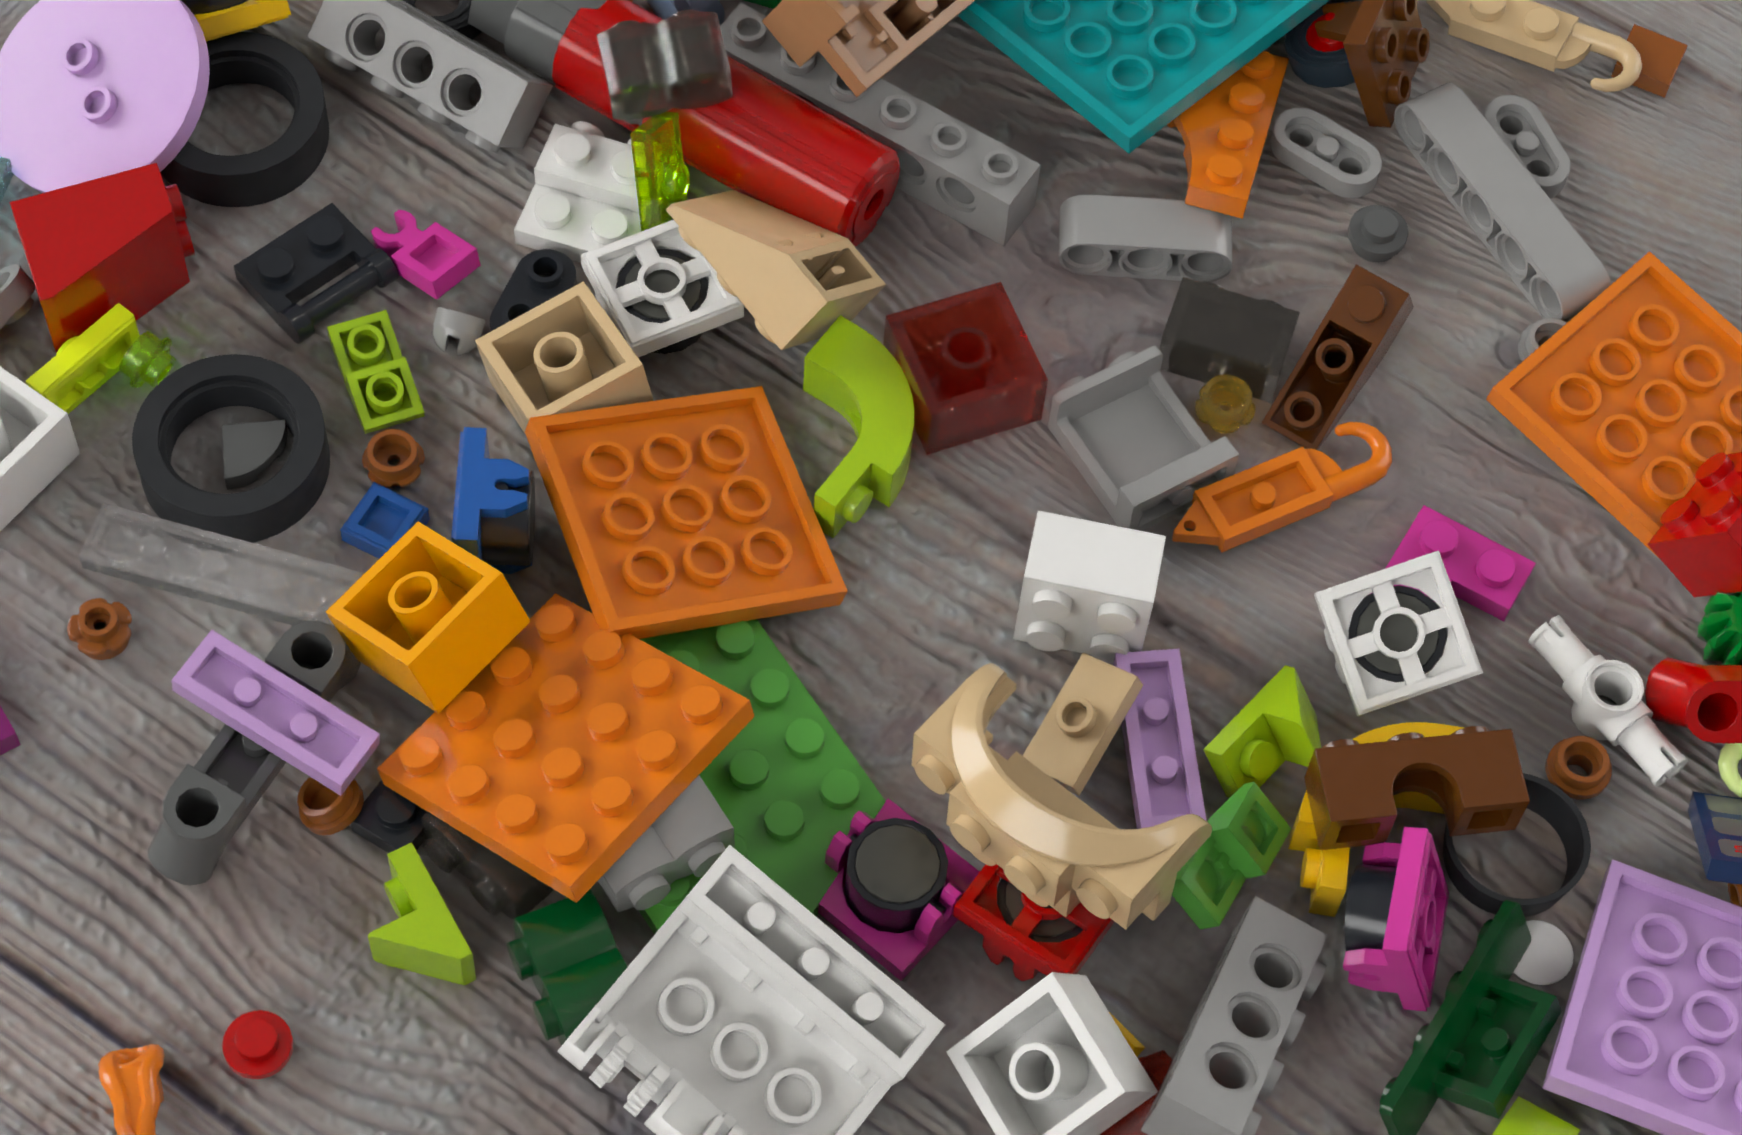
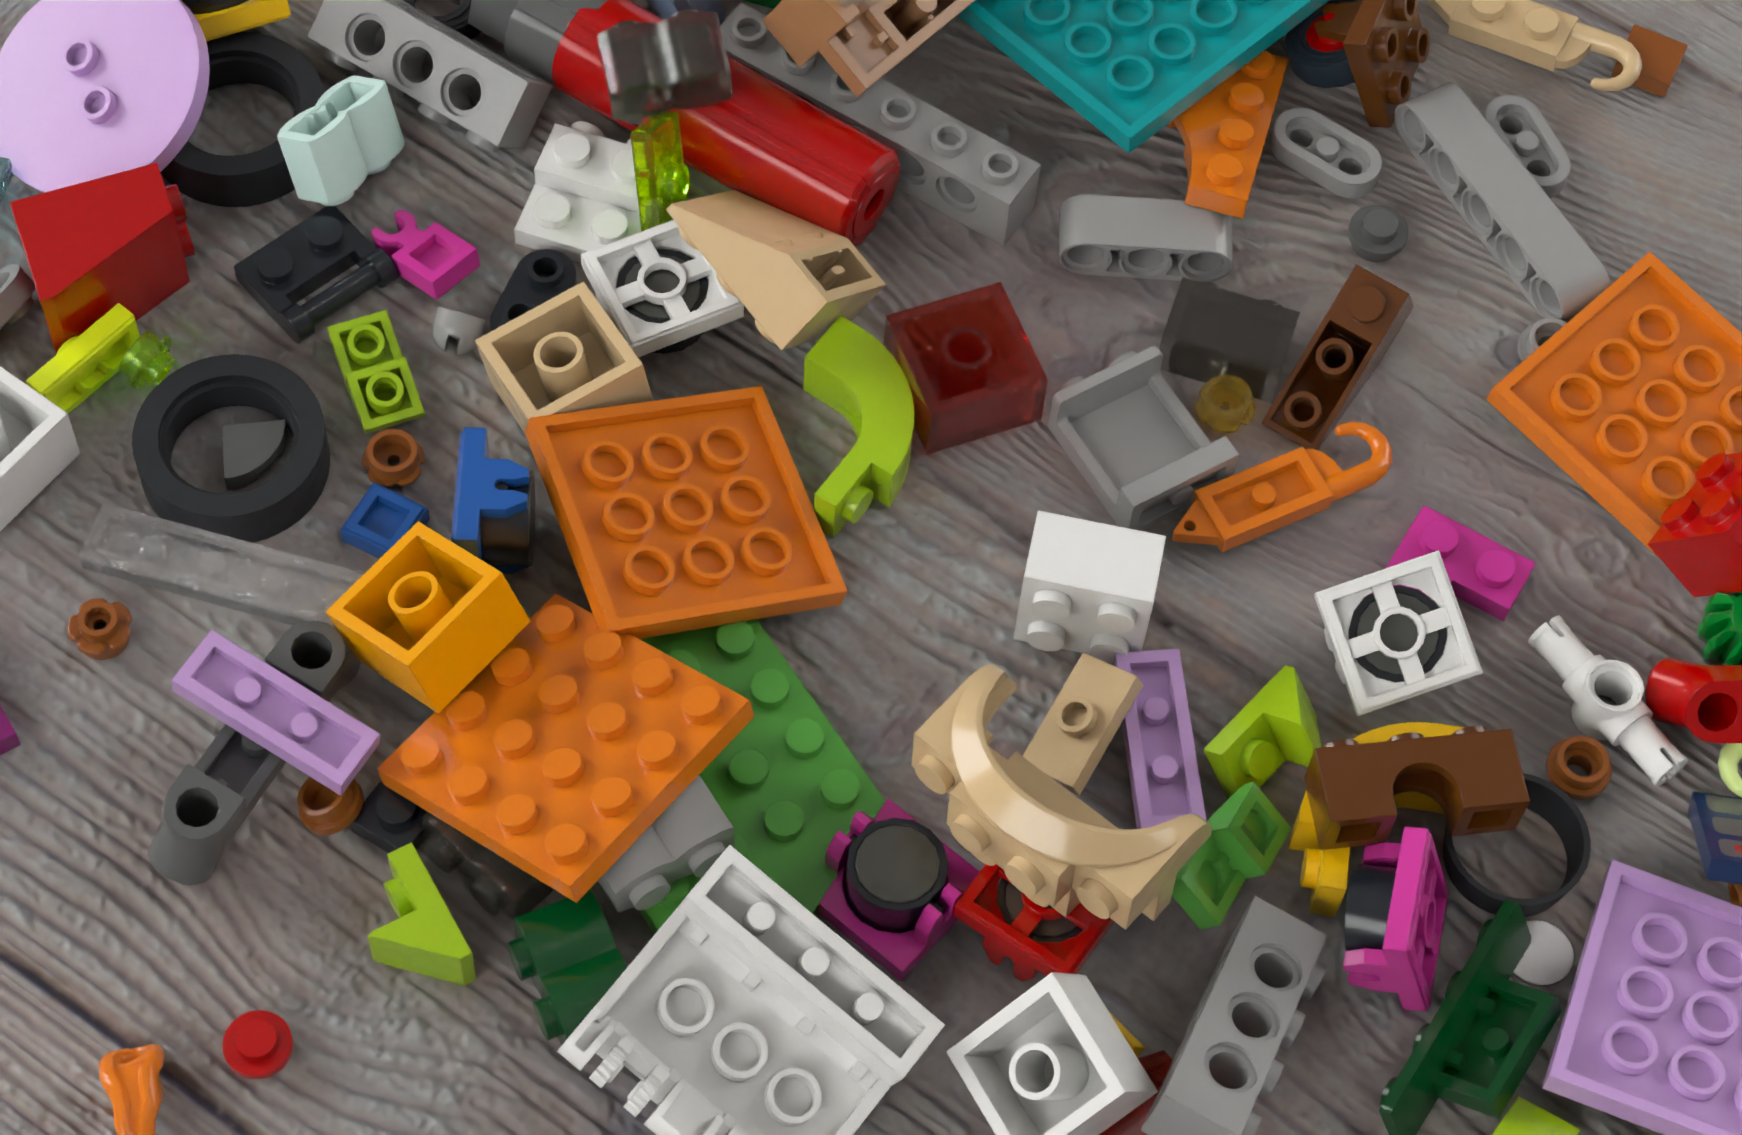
(341, 140): none -> light aqua brick

